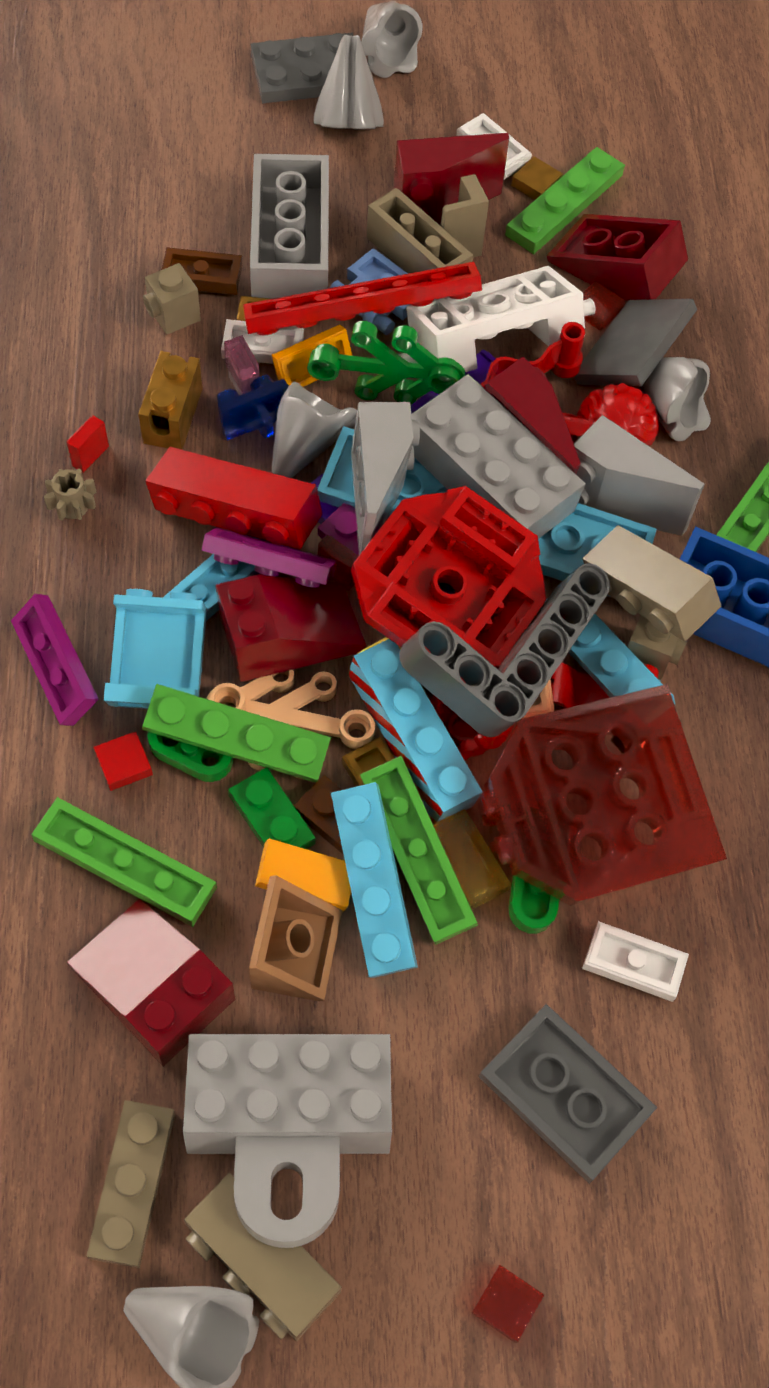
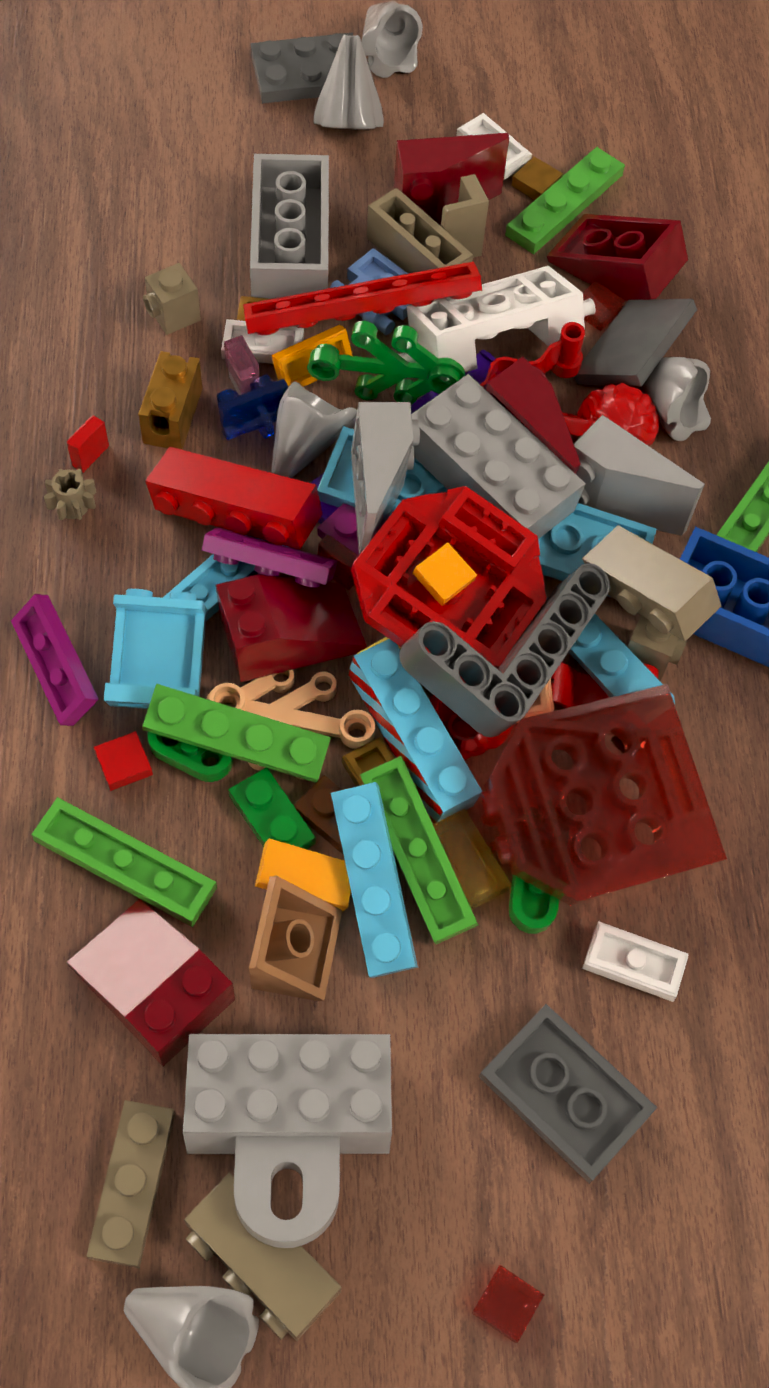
(207, 270): reddish brown plate -> none
(444, 574): none -> light orange tile

